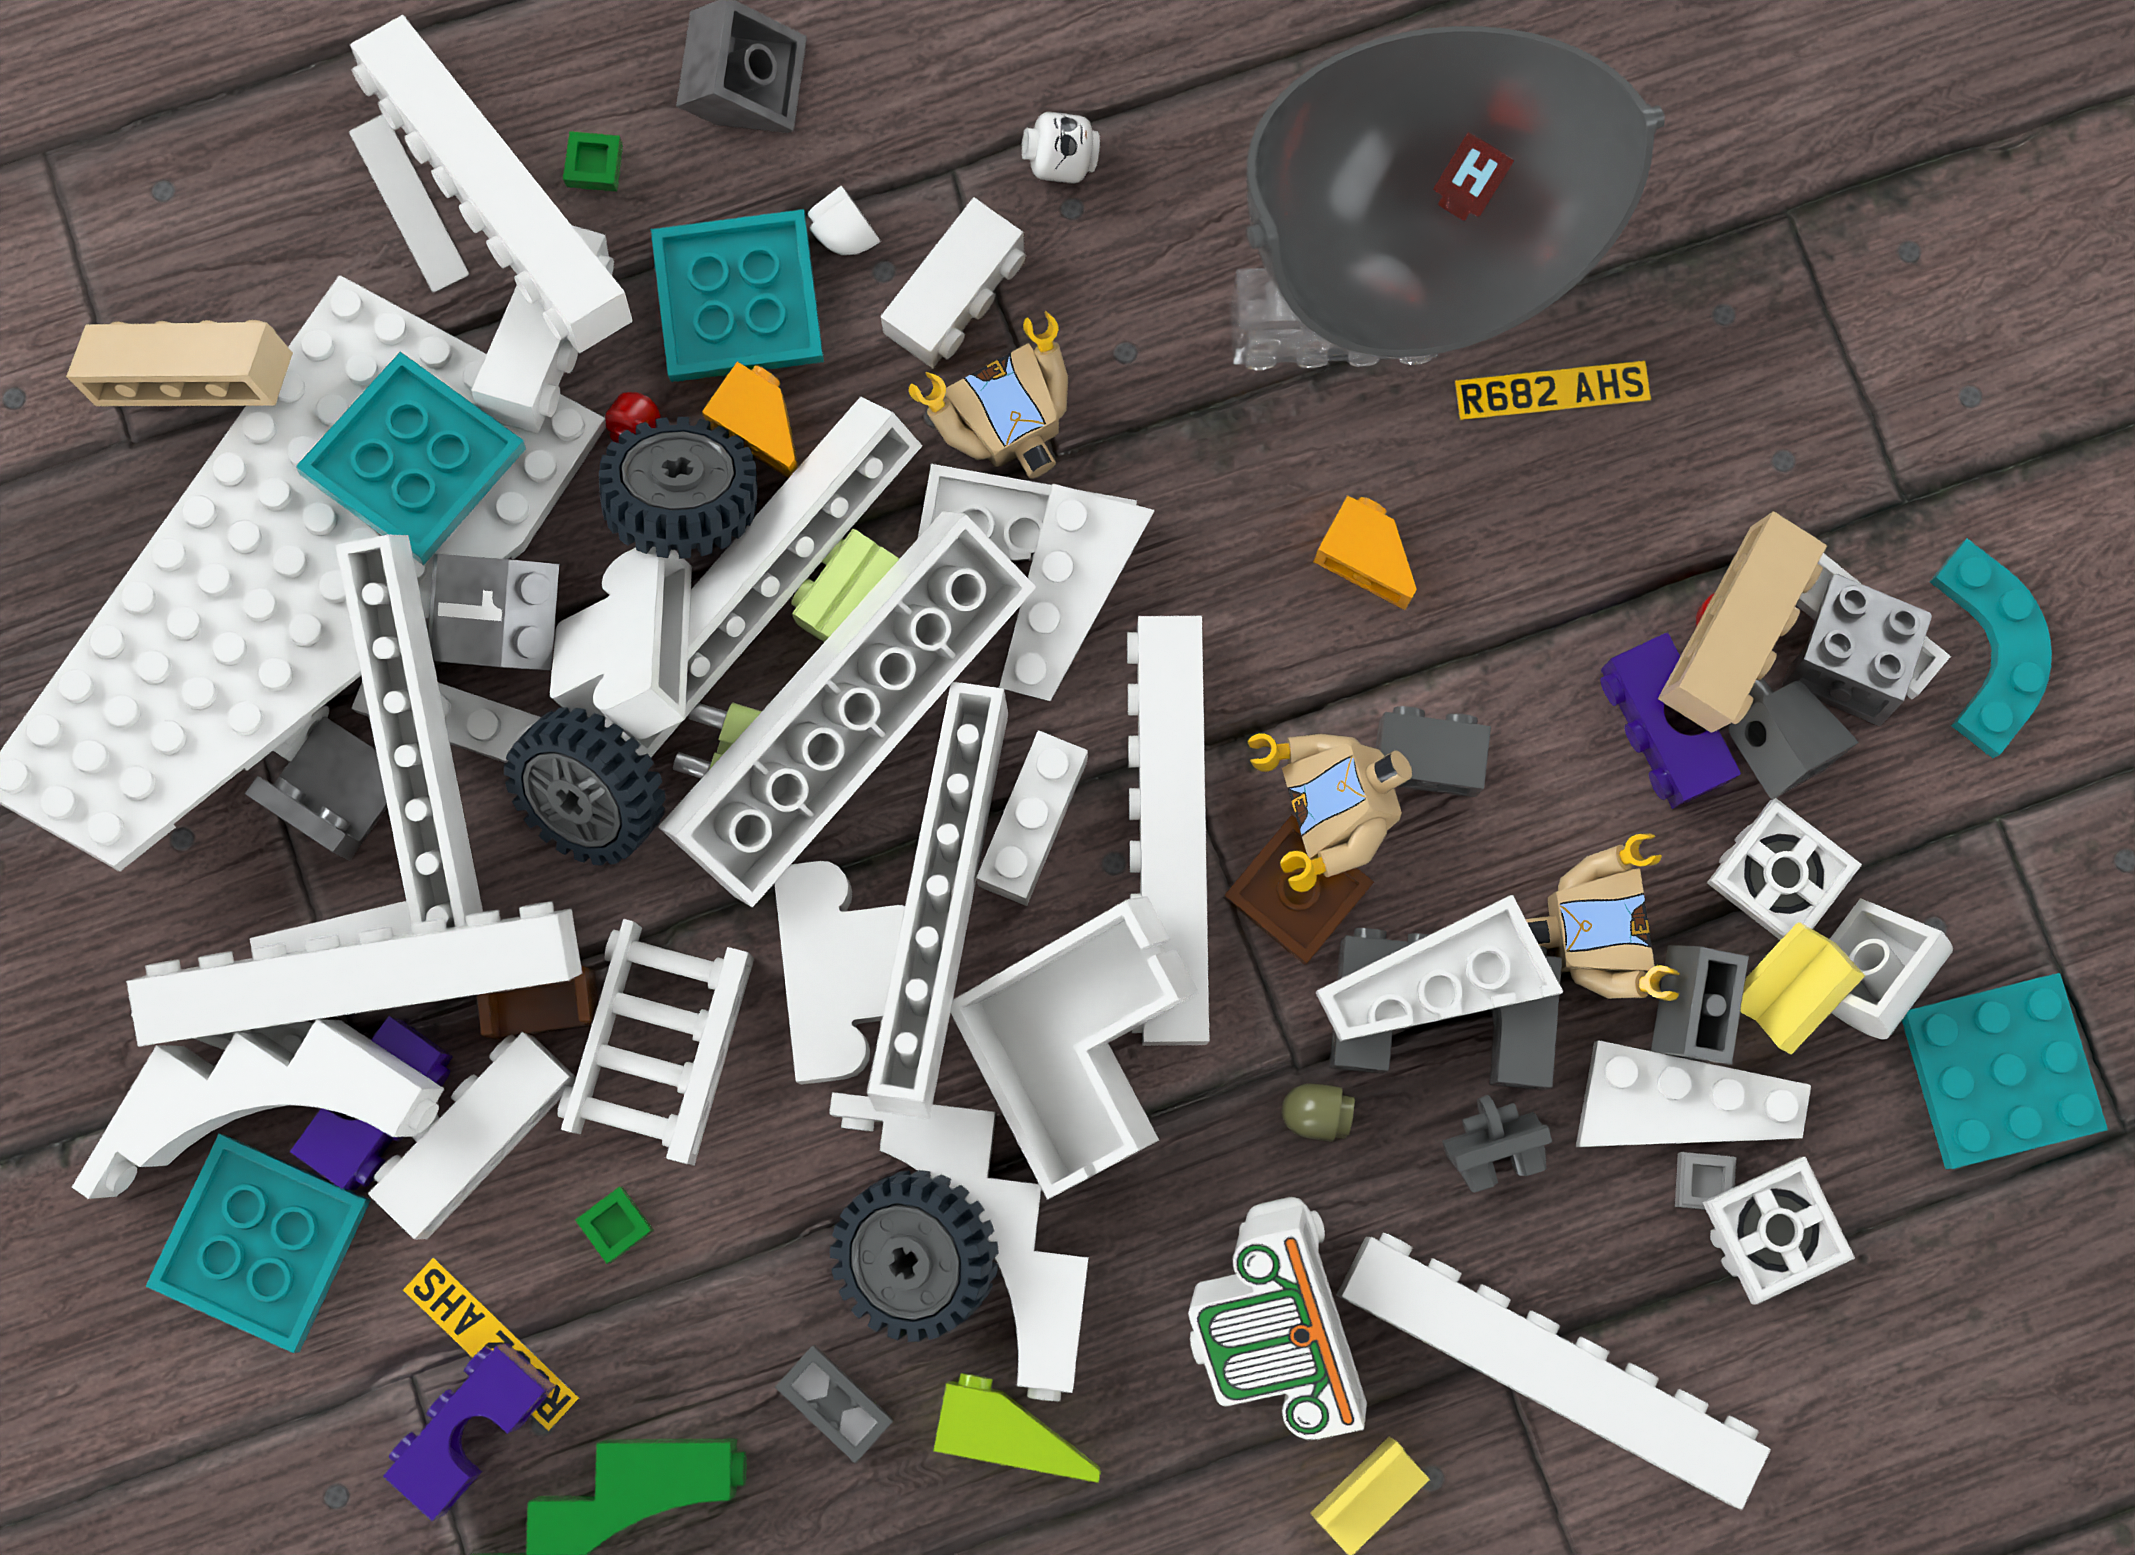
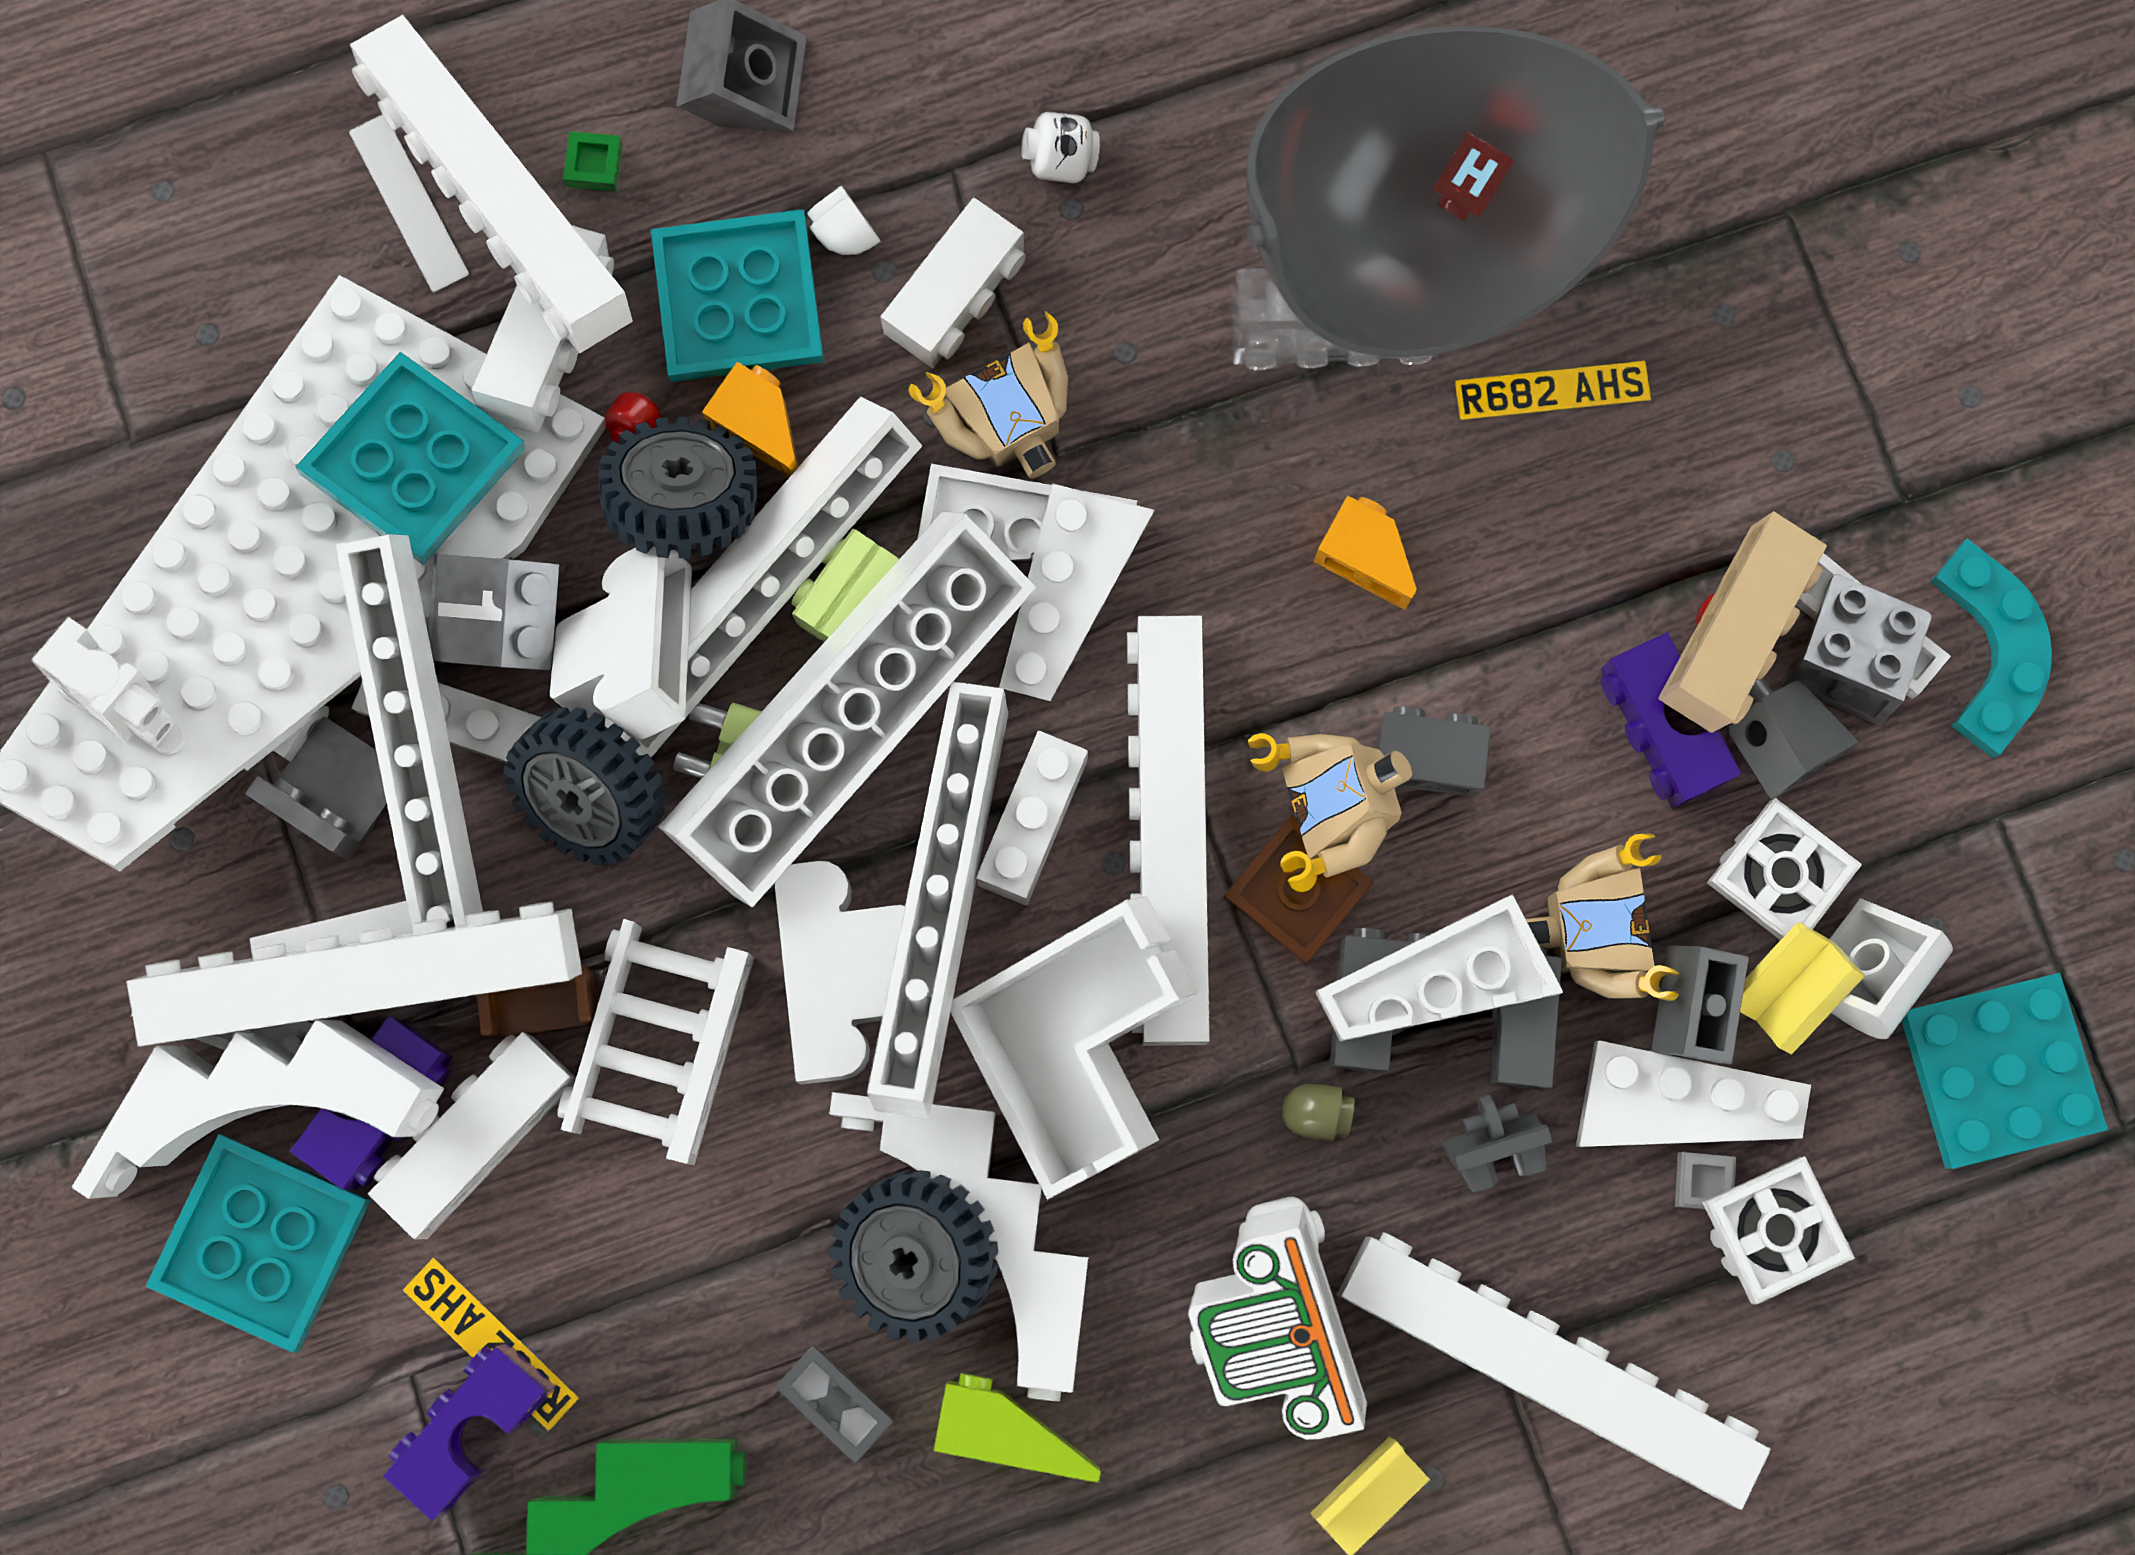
(101, 686): none -> white hips
(180, 364): tan brick -> none
(614, 1225): green plate -> none

